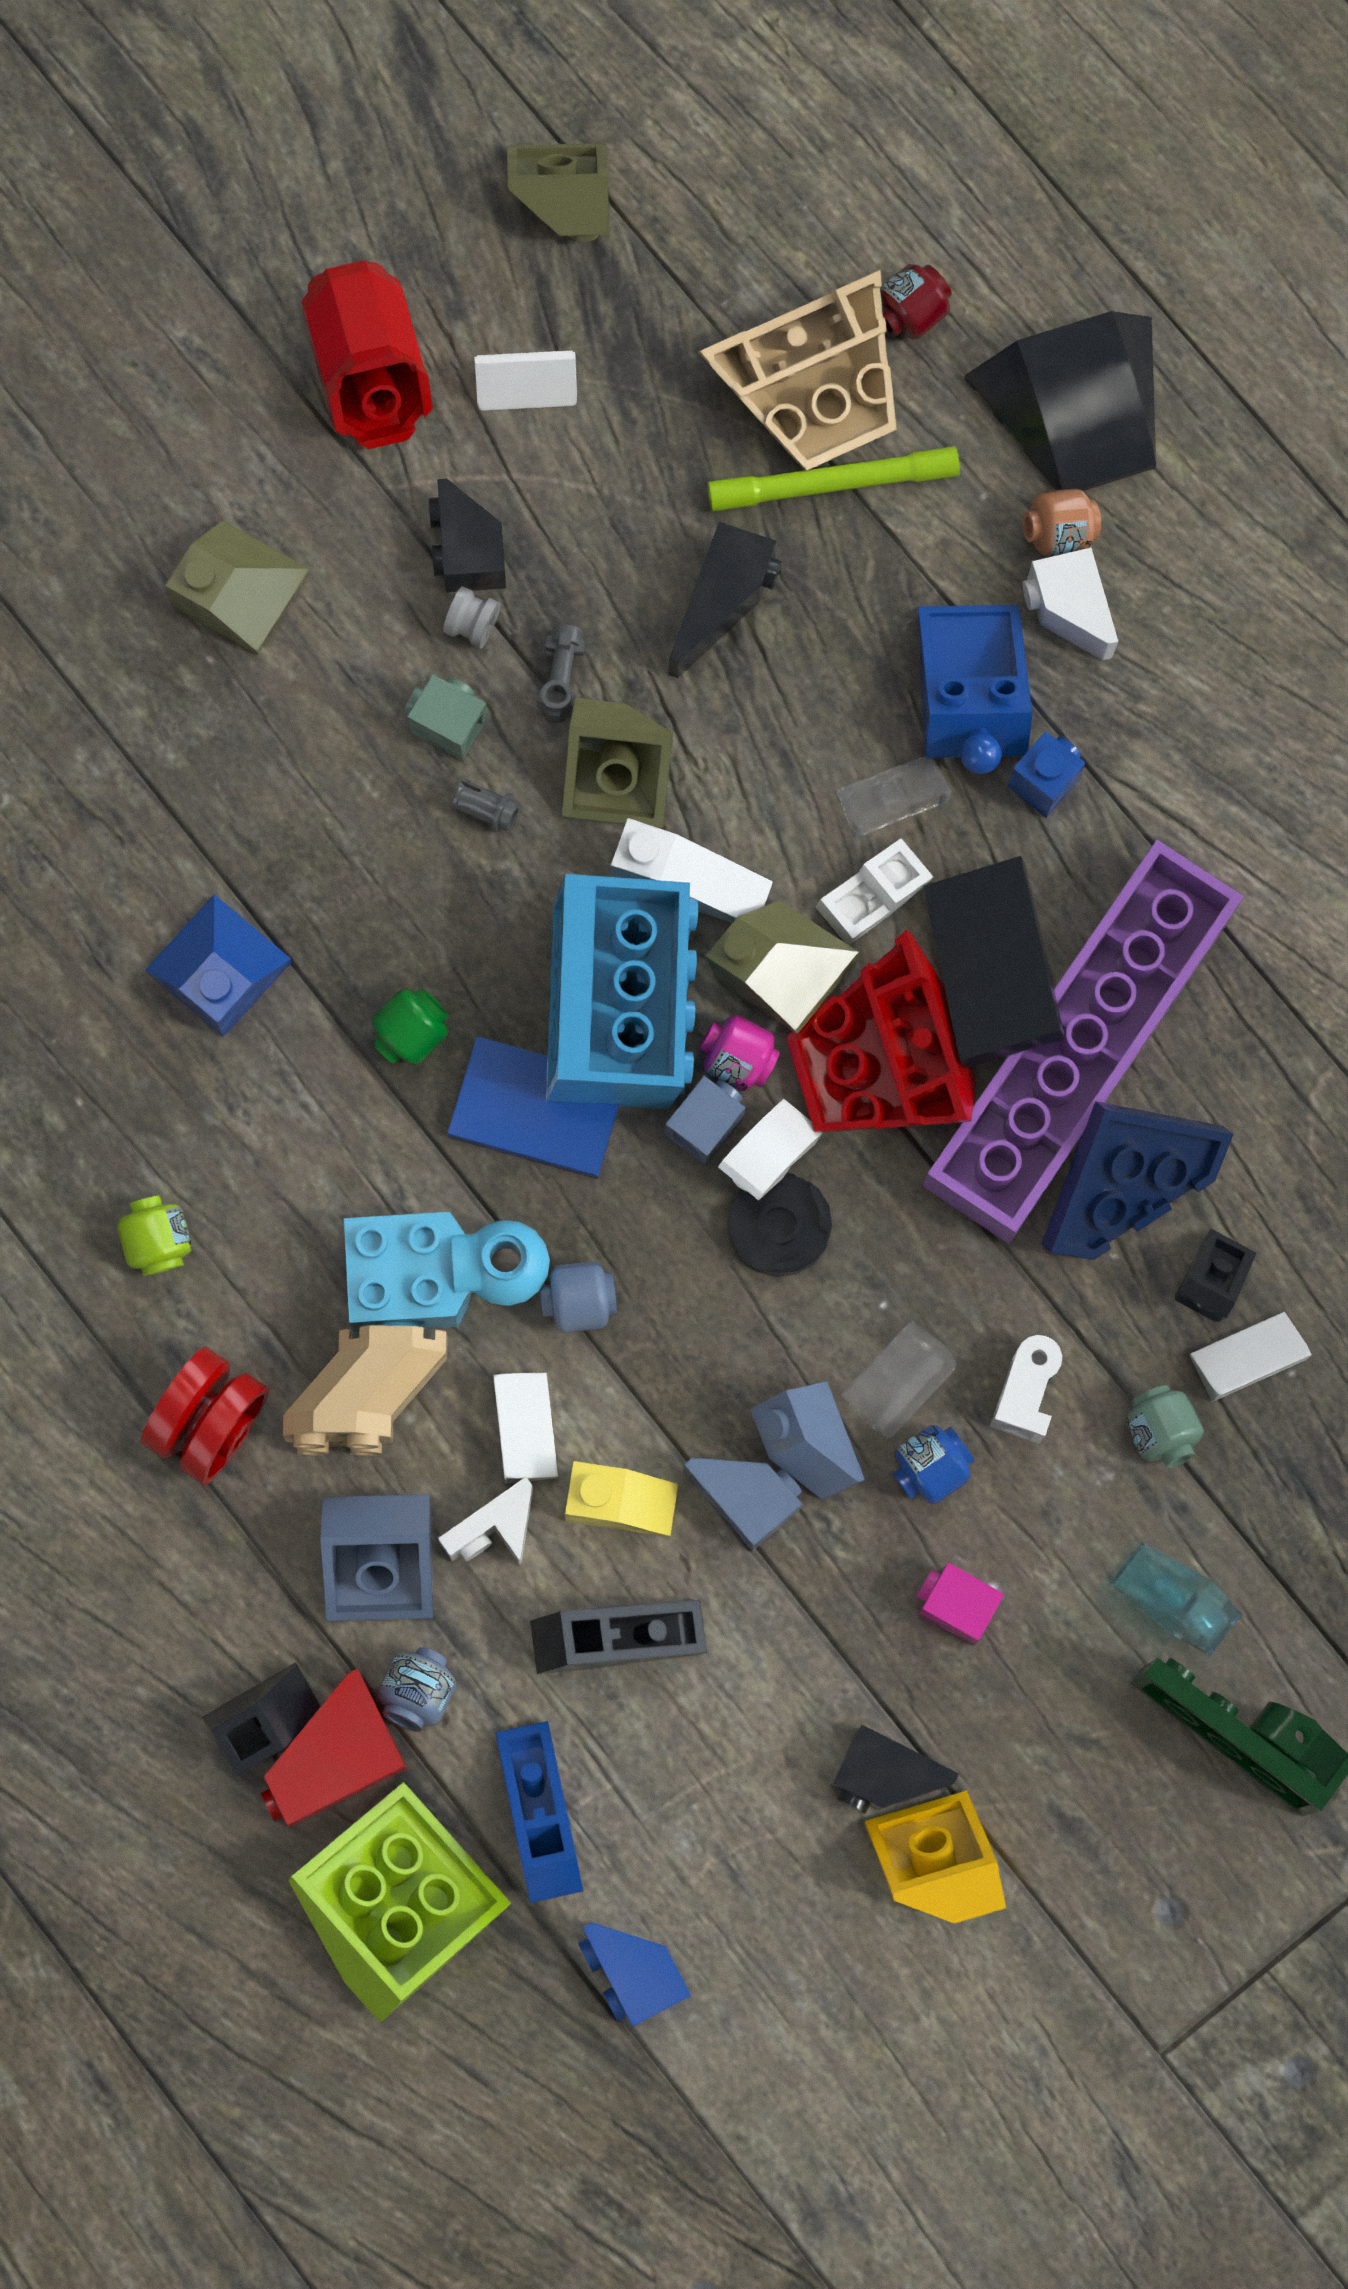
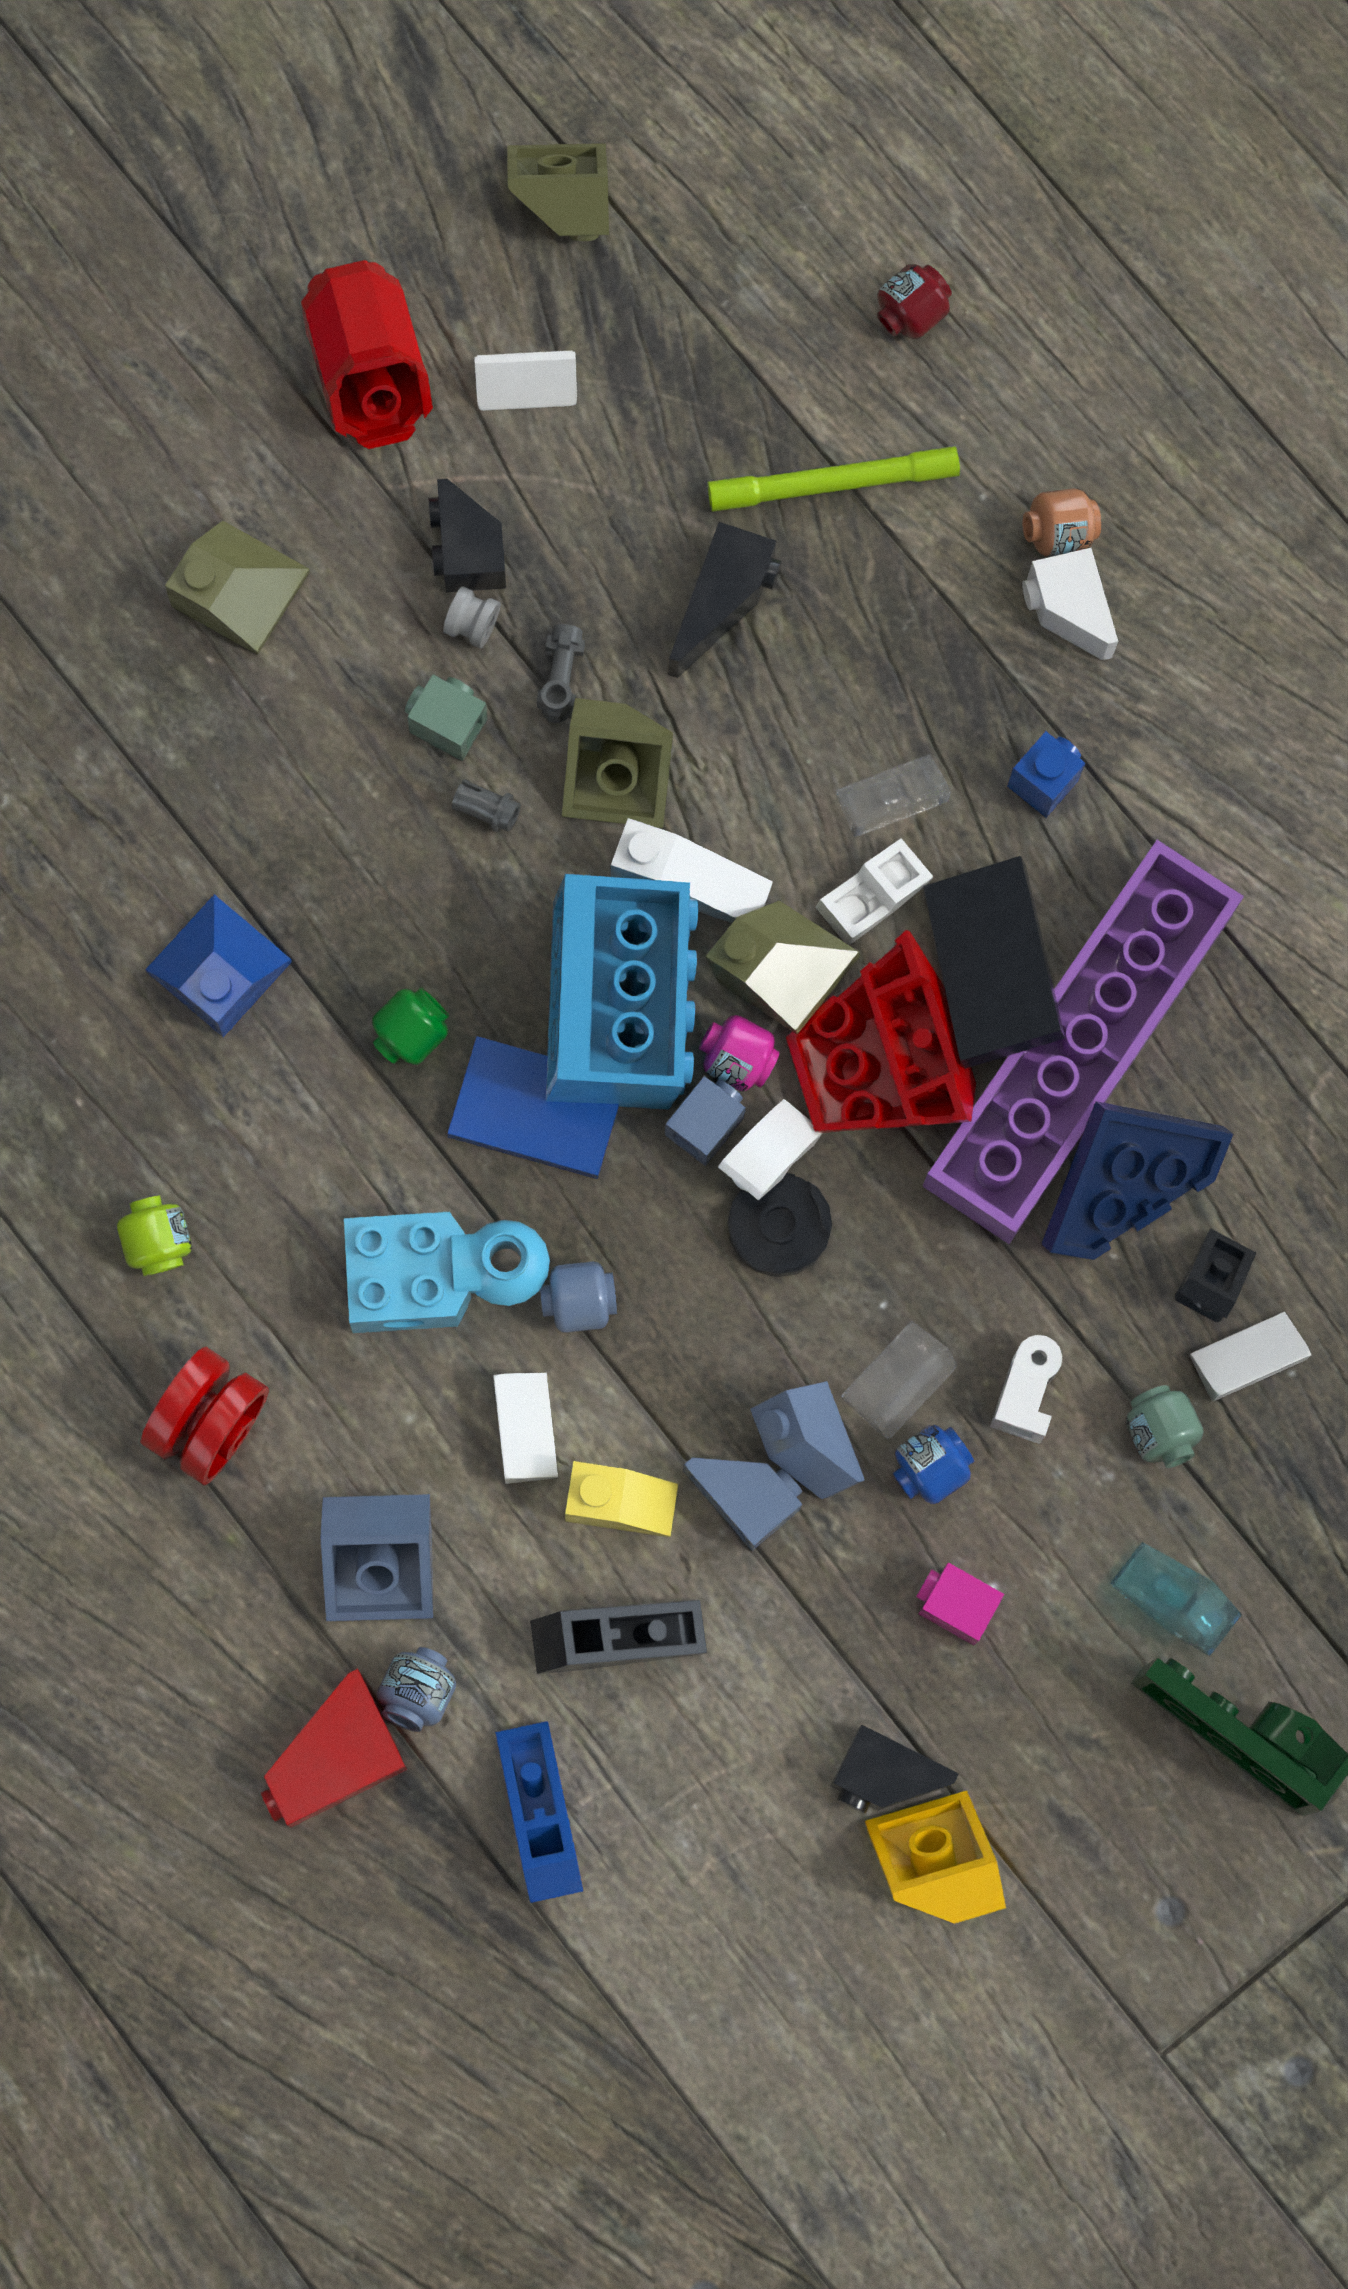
(262, 1719): black slope -> none
(363, 1390): tan brick -> none
(395, 1900): lime slope -> none
(505, 1514): white slope -> none
(639, 1971): blue slope -> none
(816, 373): tan wedge -> none
(974, 684): blue slope -> none
(1078, 398): black wedge -> none

